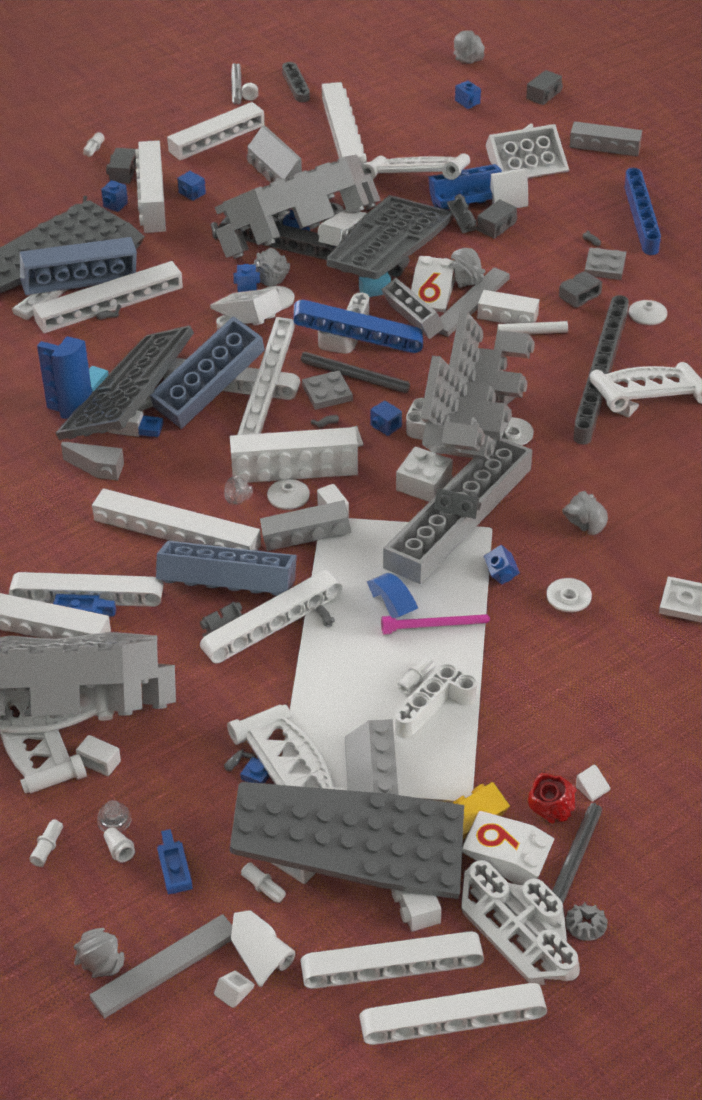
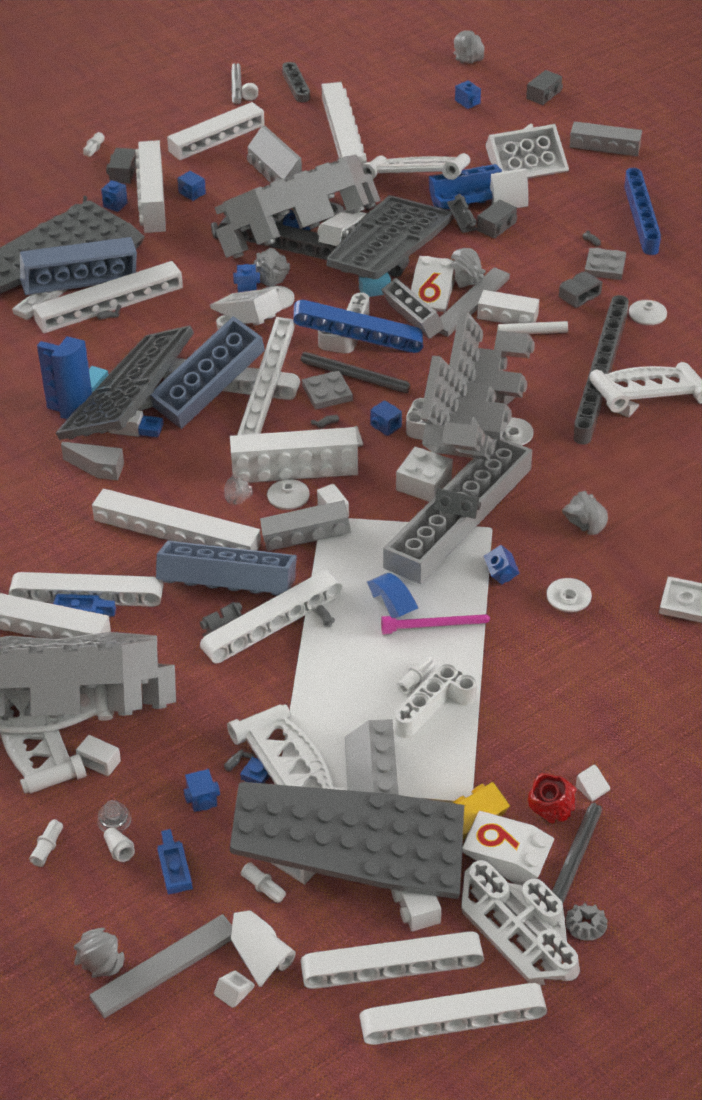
(201, 790): none -> blue brick

